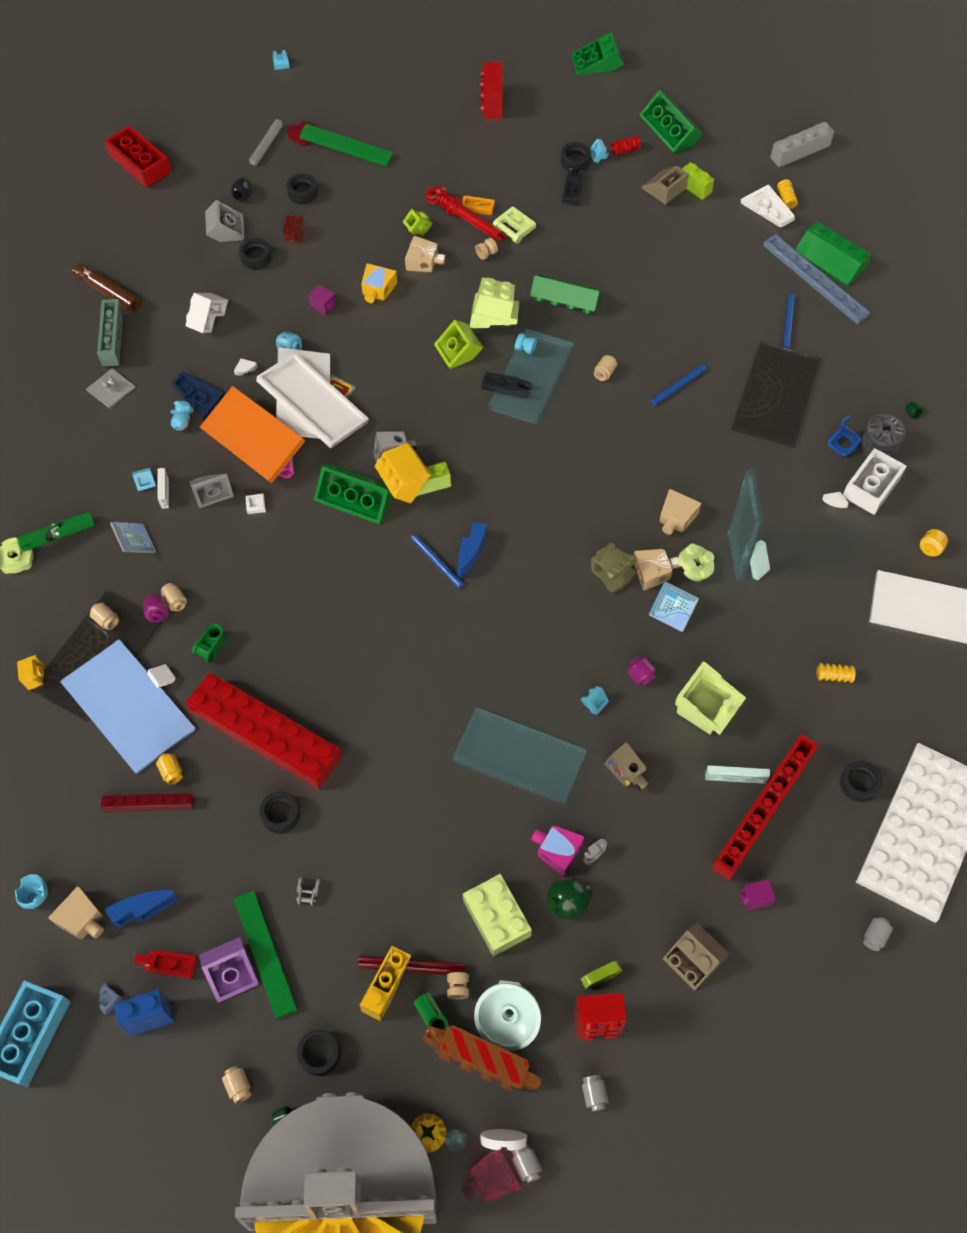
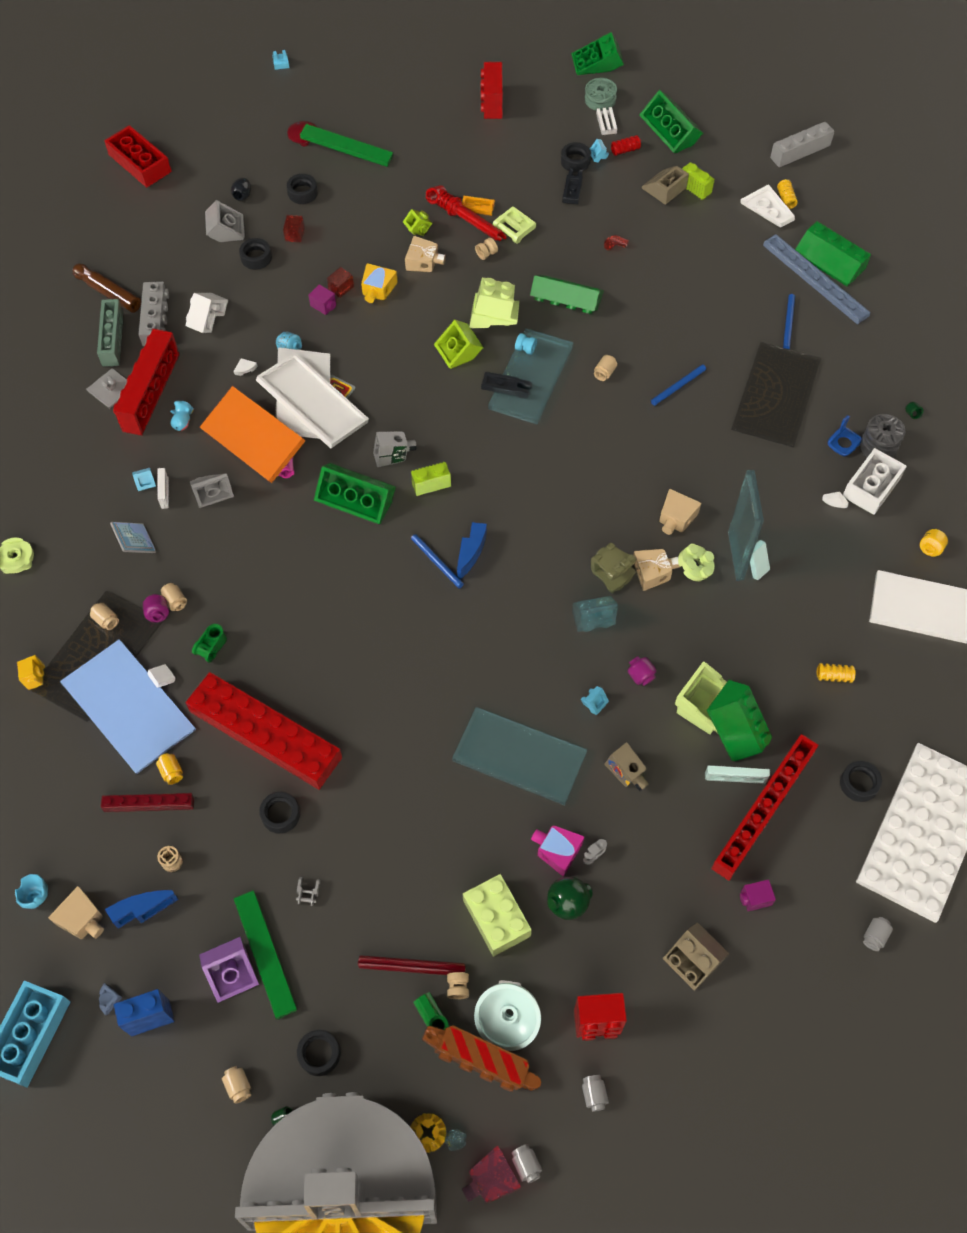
(63, 528): green piece -> none
(146, 382): none -> red brick
(153, 309): none -> light grey brick
(168, 963): red hinge -> none
(171, 863): none -> tan wheel
(198, 393): dark blue wing -> none
(255, 503): white tile -> none
(265, 142): light grey axle -> none
(340, 282): none -> clear red brick
(385, 983): yellow slope -> none
(402, 472): yellow slope -> none
(499, 1138): white tile -> none
(595, 613): none -> clear light blue slope
(600, 93): none -> sand green wheel
(601, 975): lime beam -> none
(607, 112): none -> white tile
(615, 240): none -> clear red arm
(674, 606): piece -> none
(739, 721): none -> green slope

